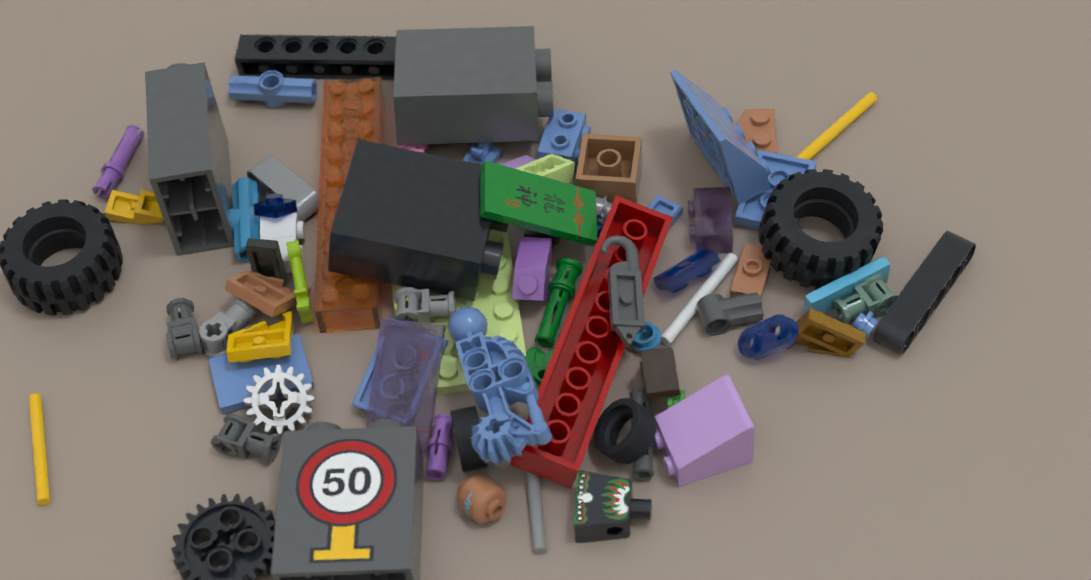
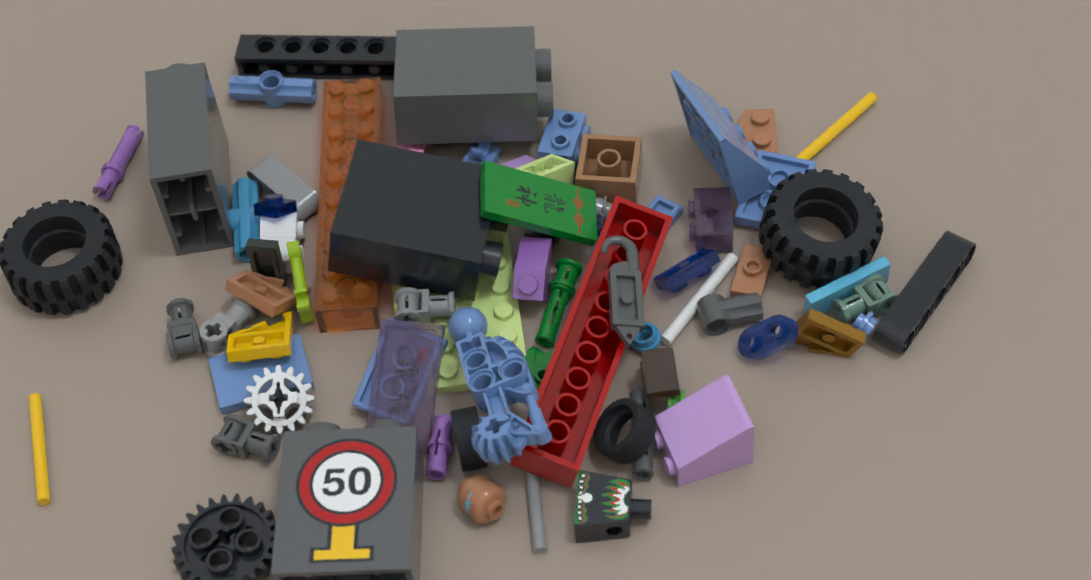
(133, 208): yellow slope -> none

